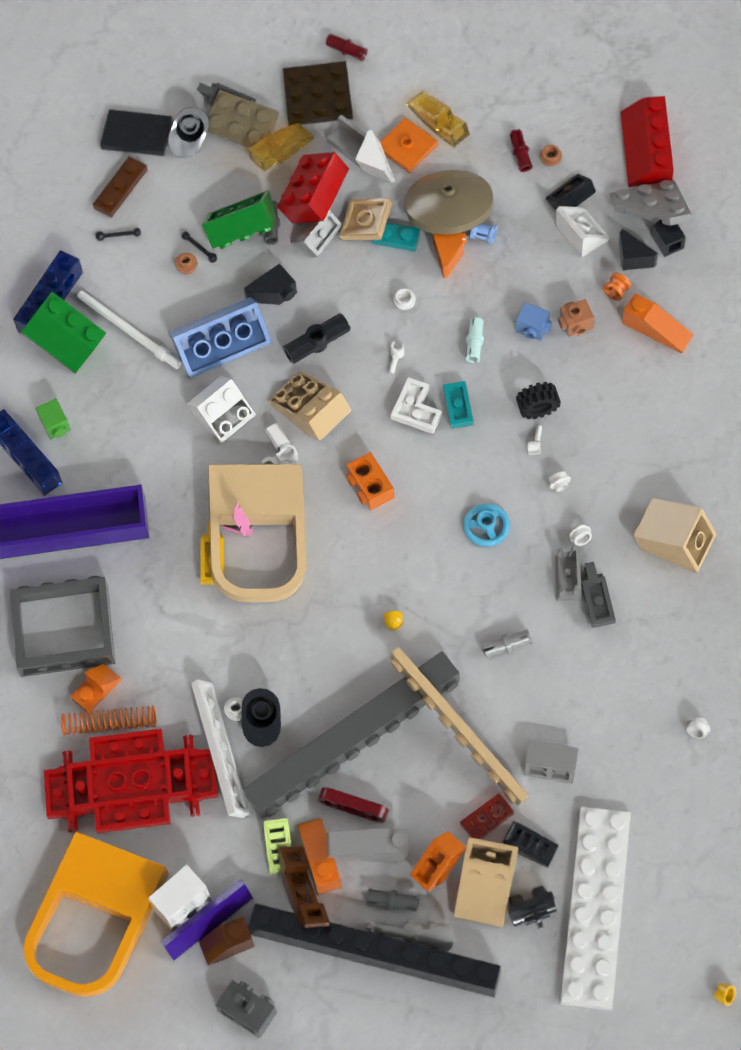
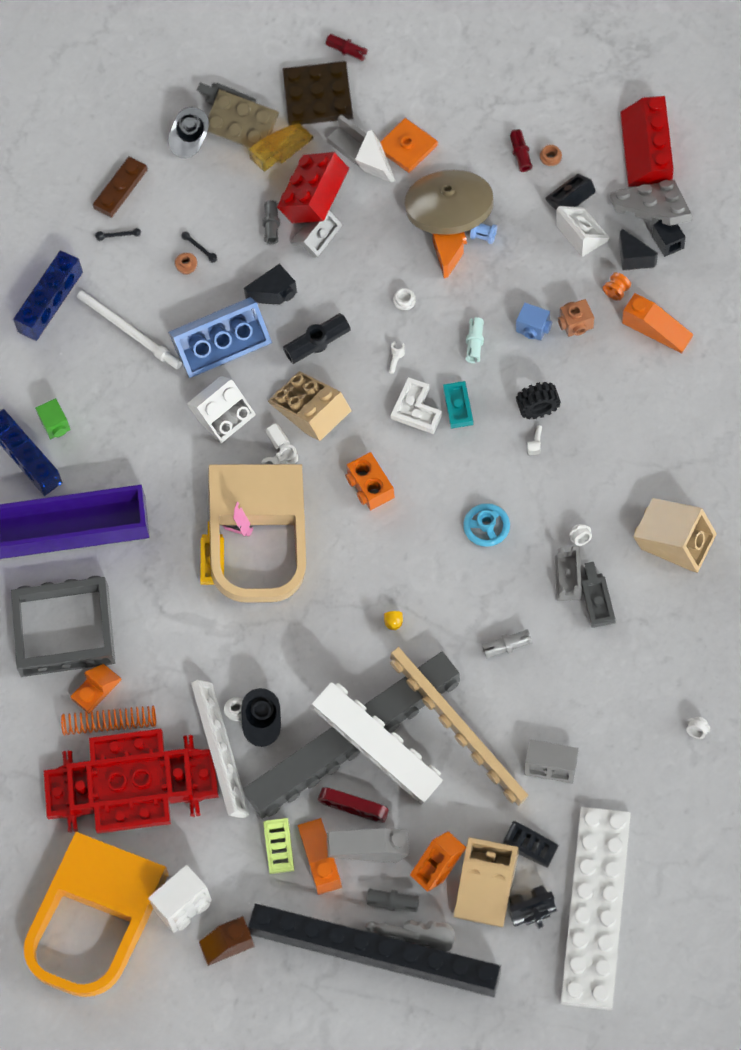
(63, 332): green slope -> none
(136, 132): black tile -> none
(206, 919): dark purple tile -> none
(240, 220): green slope -> none
(246, 1008): dark grey brick -> none
(299, 887): reddish brown slope -> none
(365, 219): tan tile -> none
(376, 742): none -> white brick
(399, 237): teal plate -> none
(439, 118): clear yellow slope -> none
(487, 817): clear red tile -> none
(559, 481): white plate -> none
(725, 994): yellow hinge -> none

